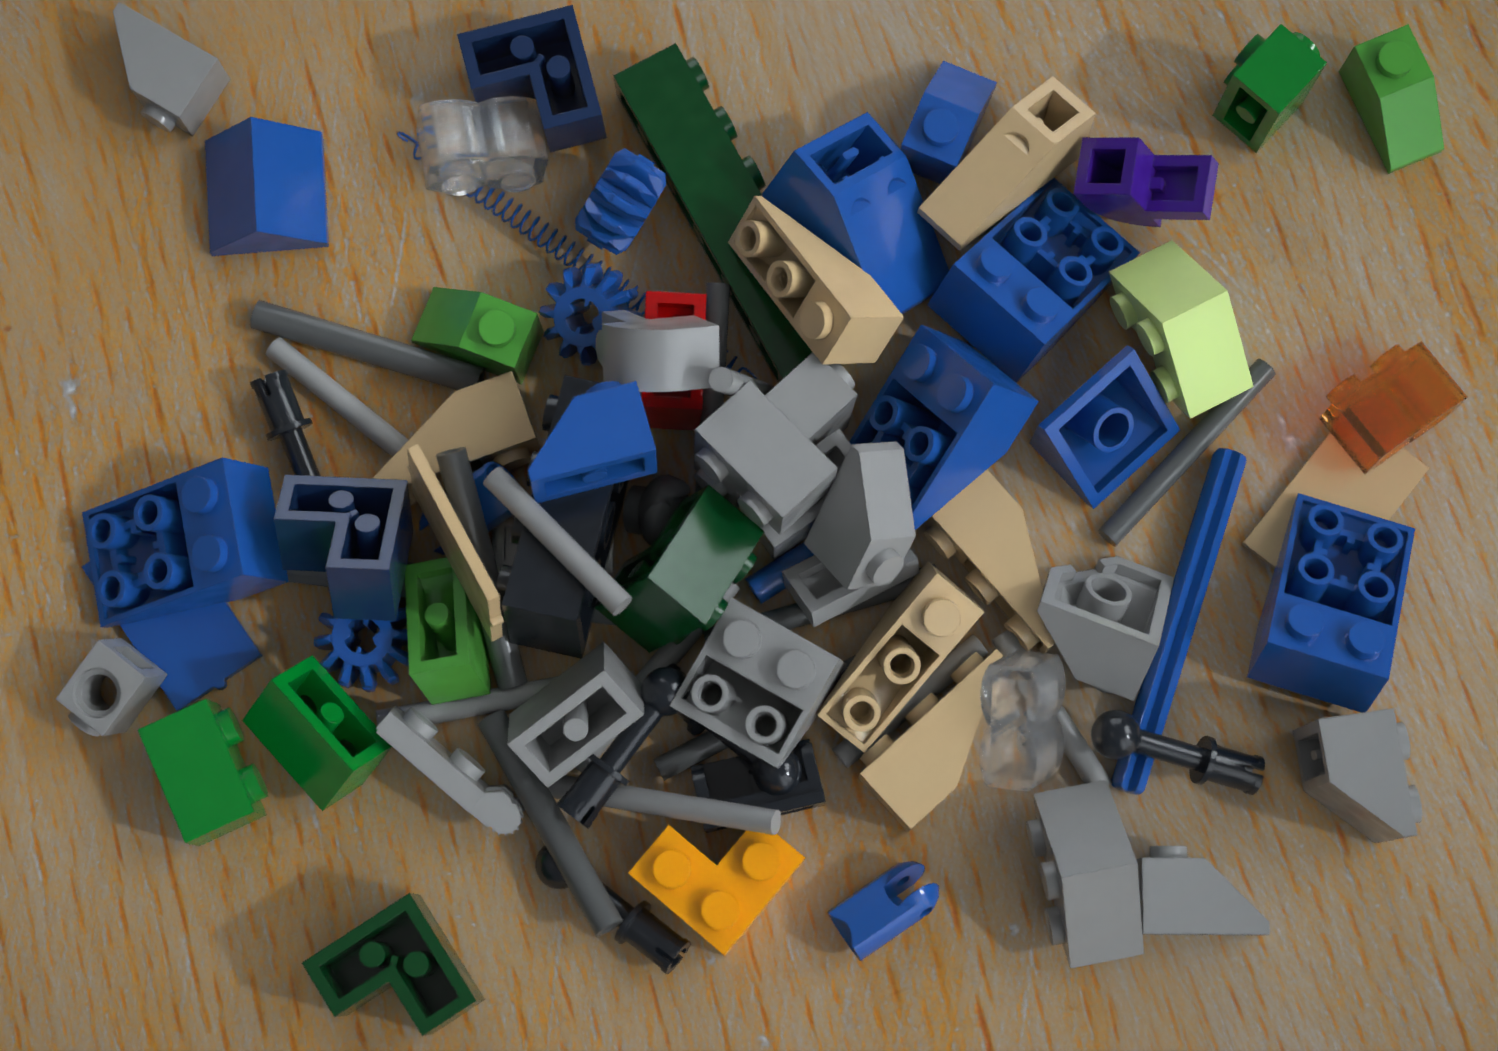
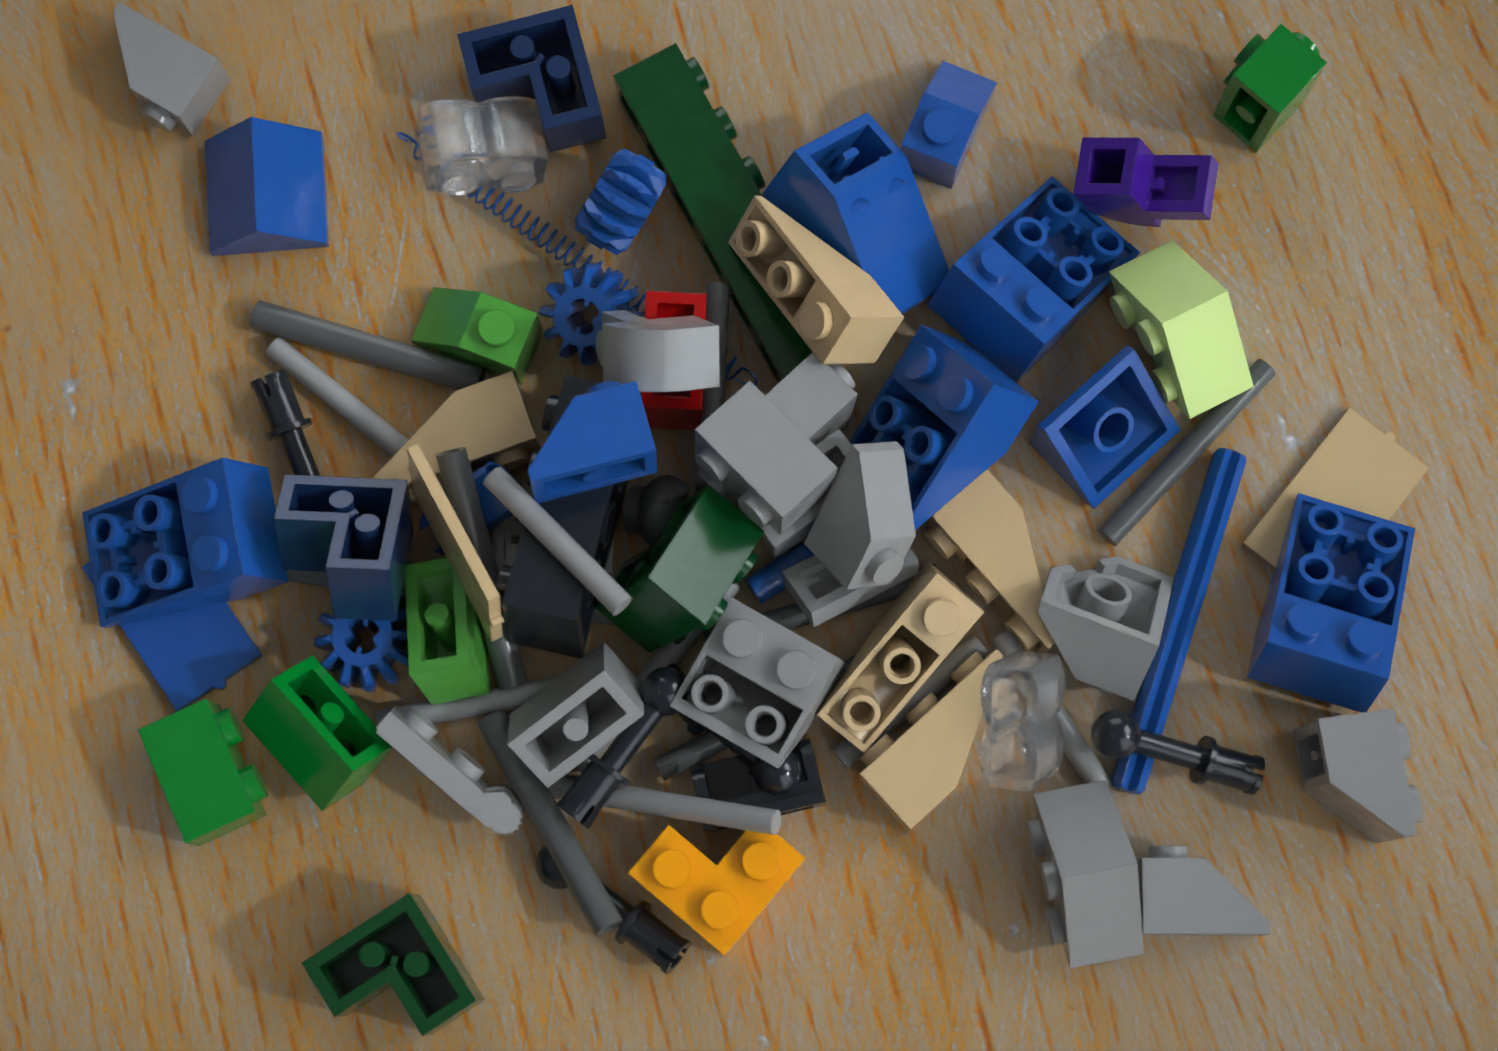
(135, 683): light grey brick -> none
(730, 381): light grey bar -> none
(877, 914): blue piece -> none
(1010, 163): tan slope -> none
(1391, 406): clear orange brick -> none
(1395, 97): bright green slope -> none

